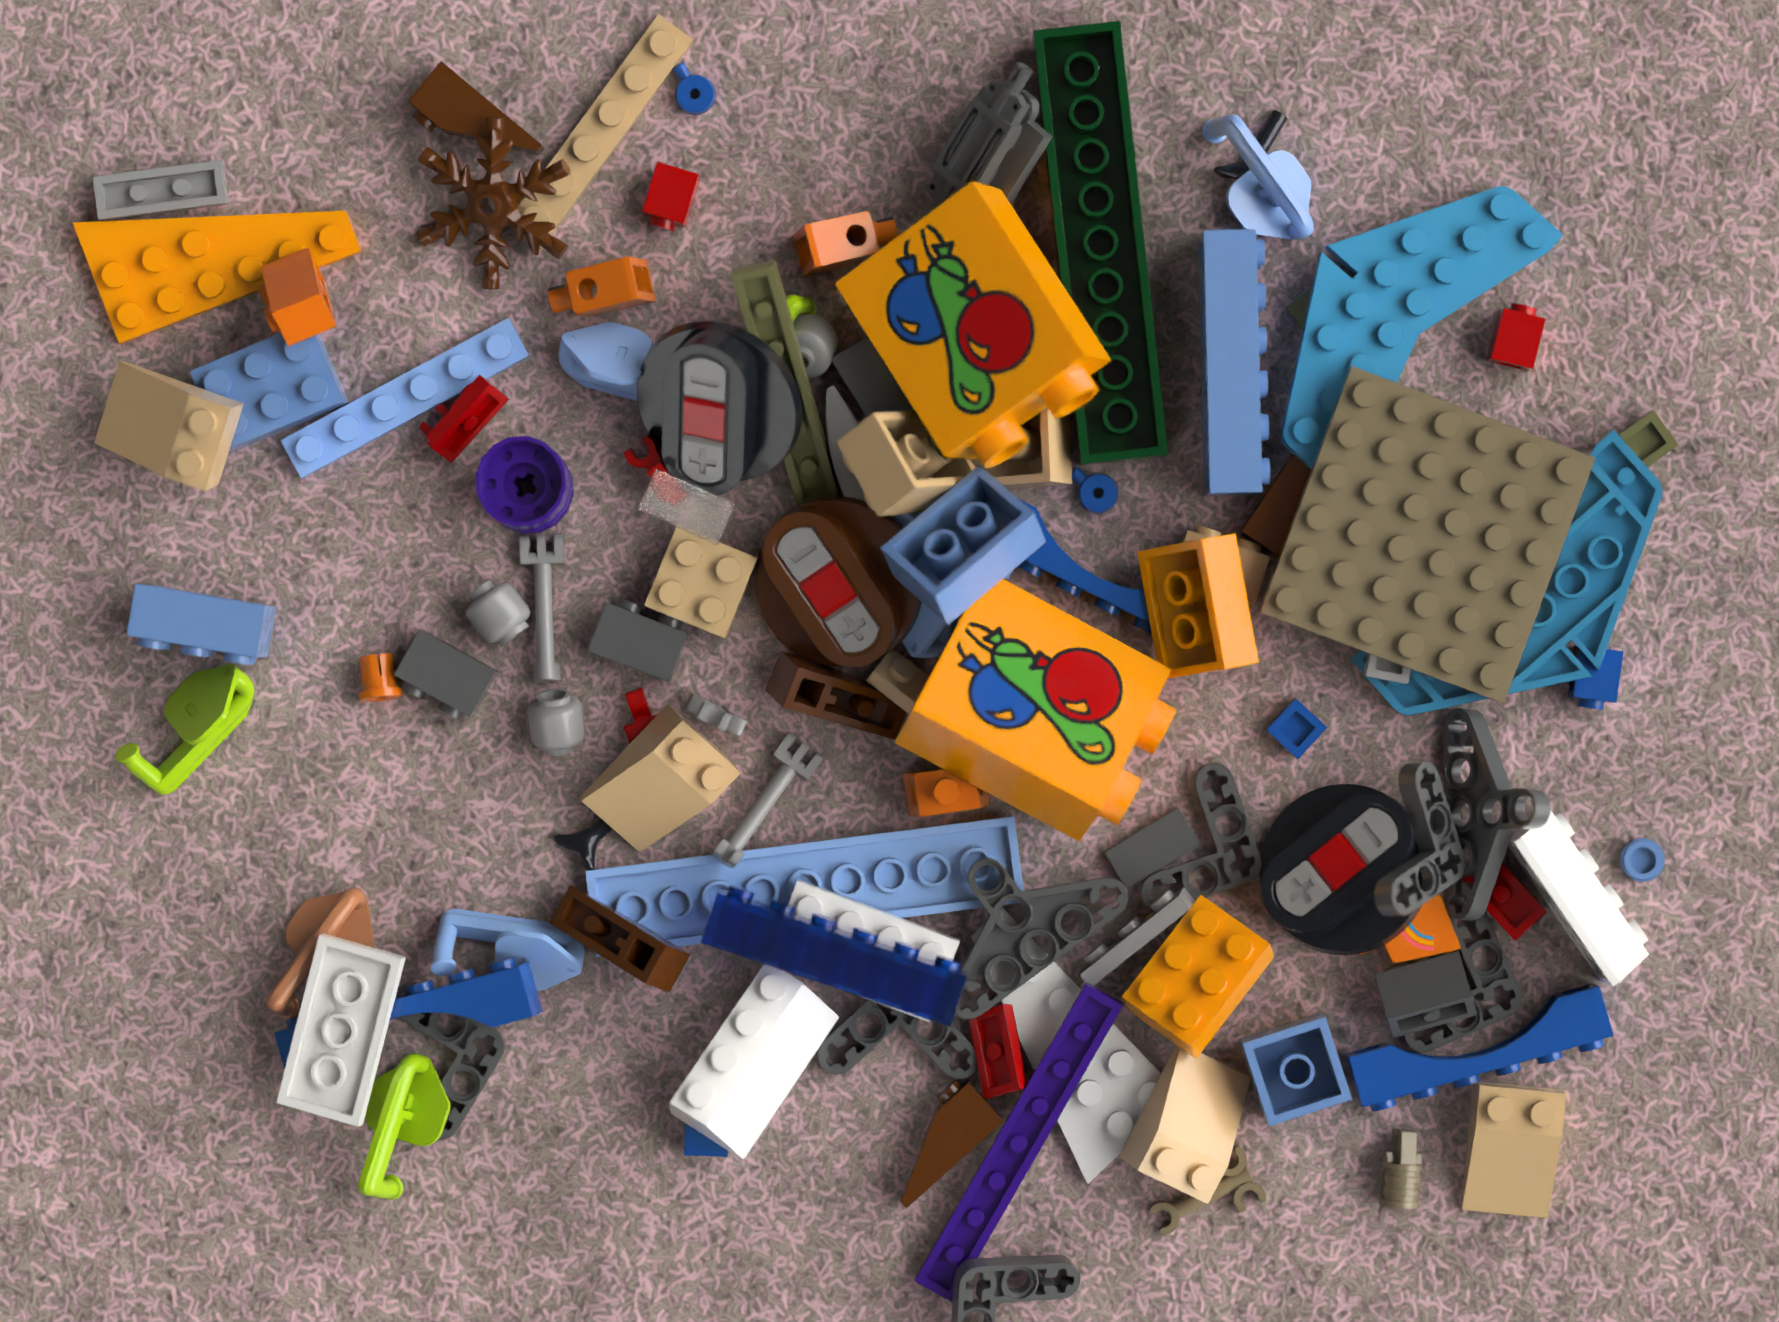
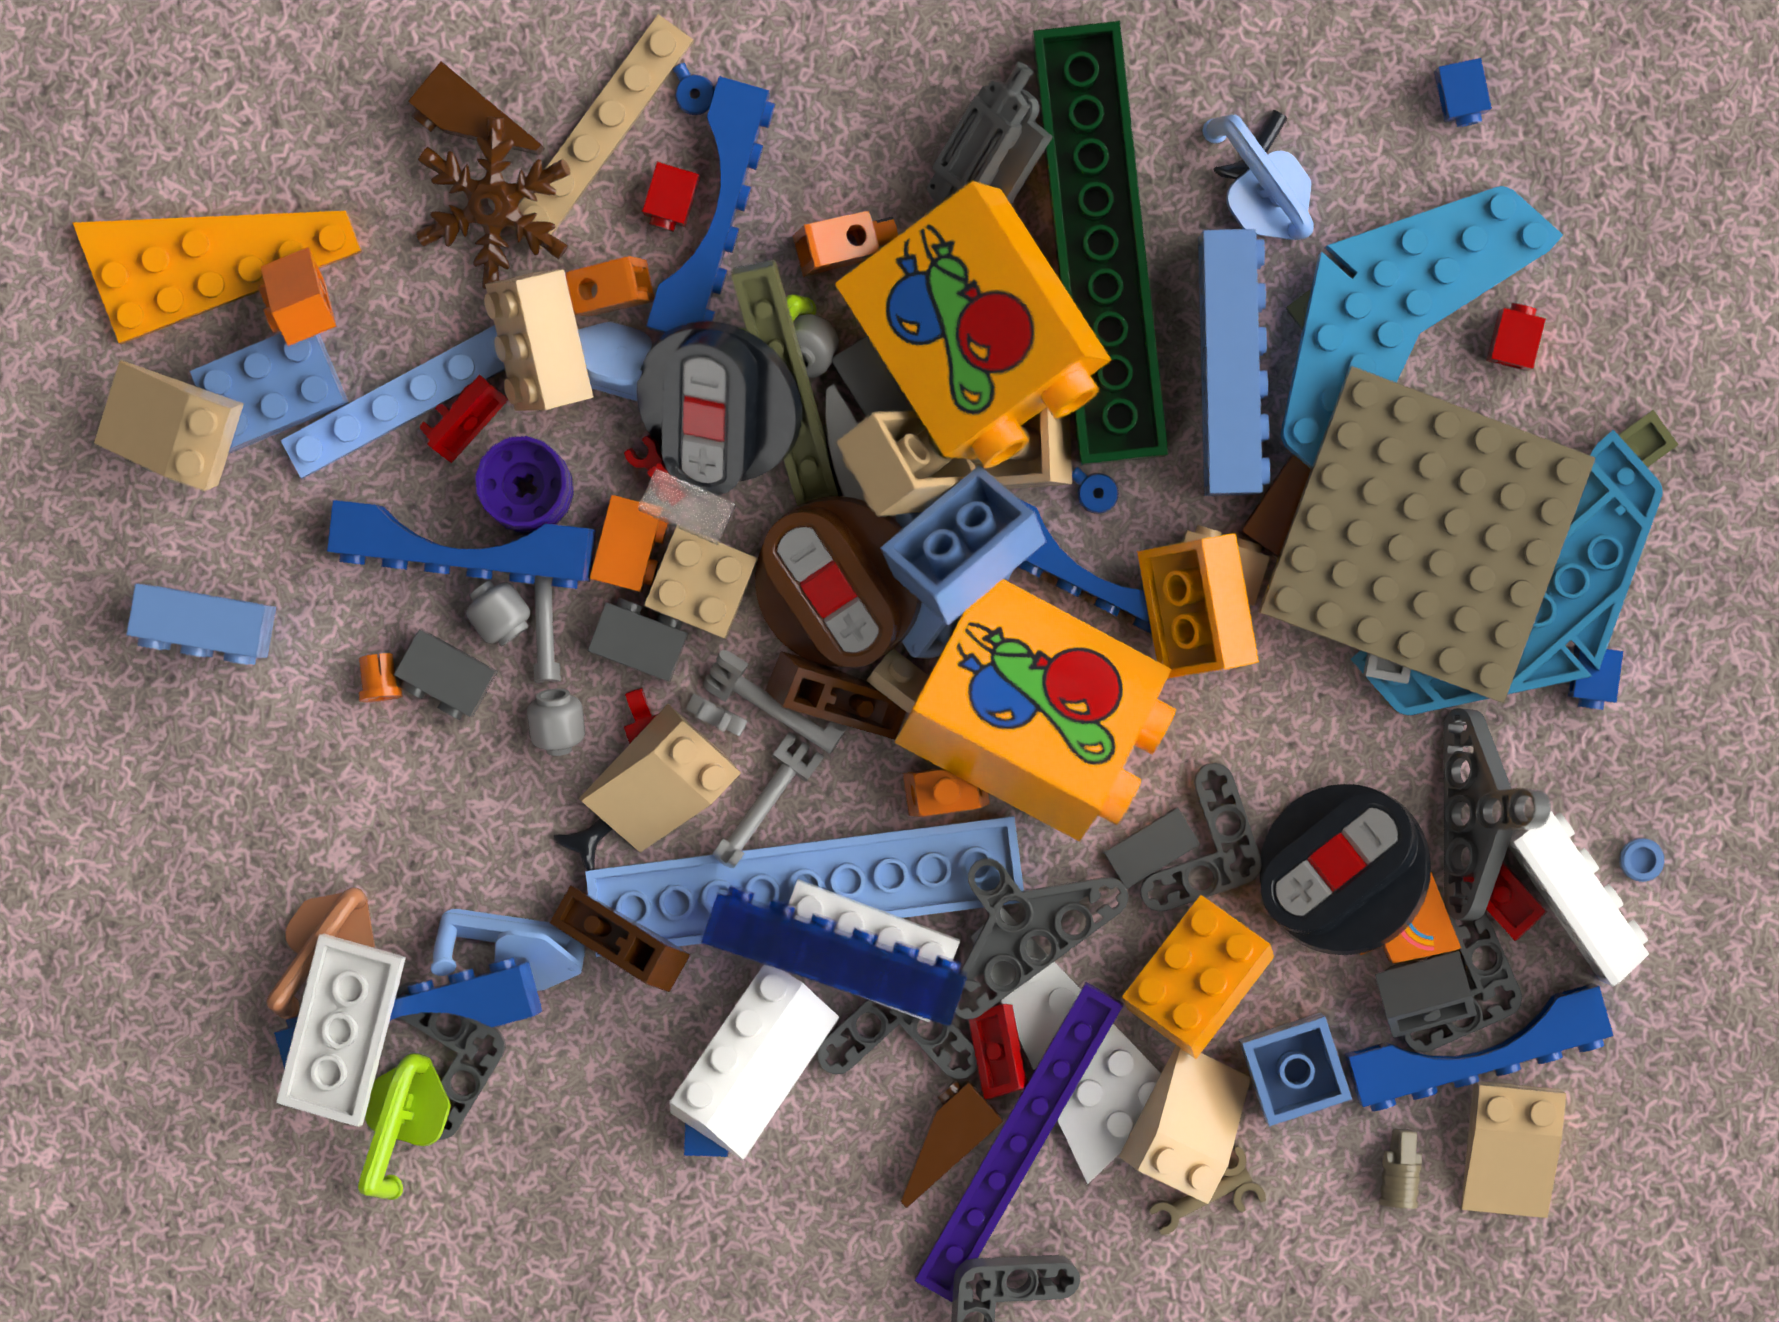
(160, 190): light grey plate -> none
(203, 716): lime piece -> none
(538, 341): none -> brick
(550, 551): none -> blue arch
(627, 546): none -> orange brick
(727, 678): none -> light grey hinge
(735, 120): none -> blue arch
(1135, 935): light grey plate -> none
(1296, 728): blue plate -> none
(1441, 847): dark grey beam -> none
(1463, 92): none -> blue brick

